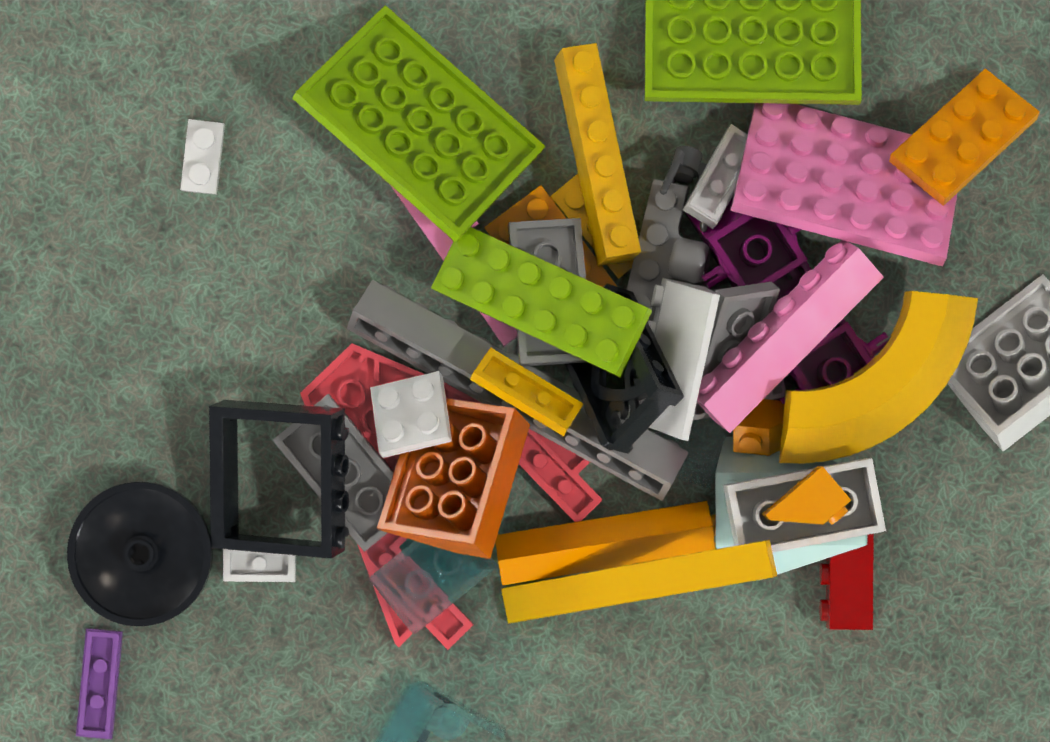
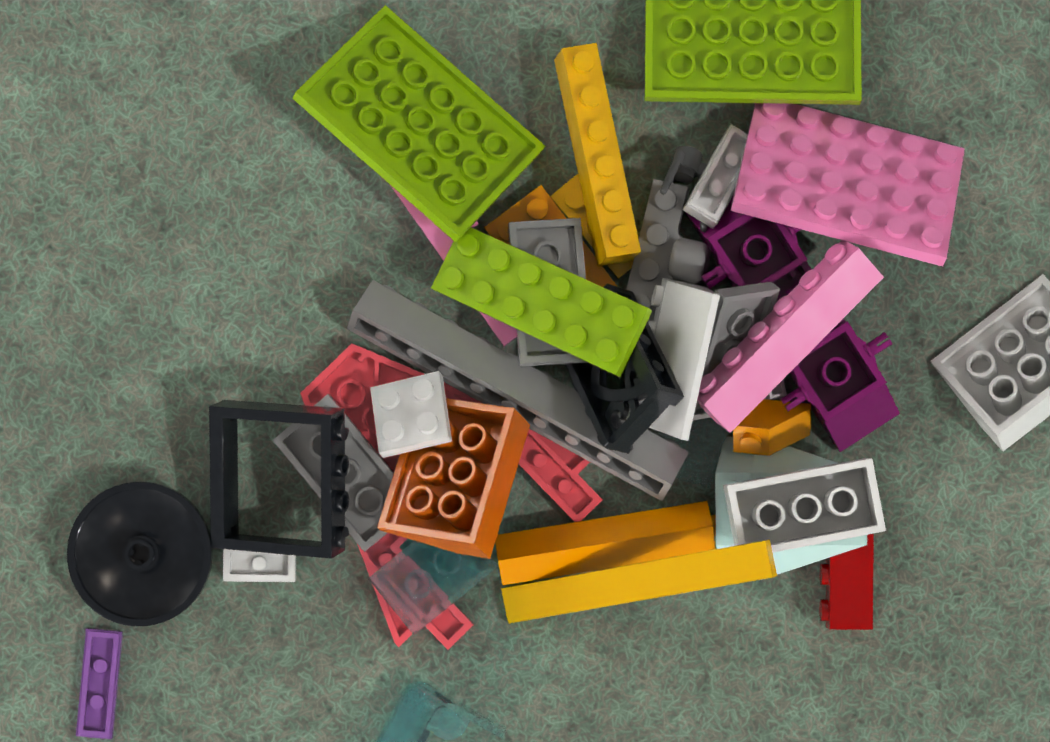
(202, 157): white plate -> none
(526, 391): yellow plate -> none
(811, 501): light orange slope -> none
(887, 390): yellow brick -> none
(964, 136): light orange plate -> none

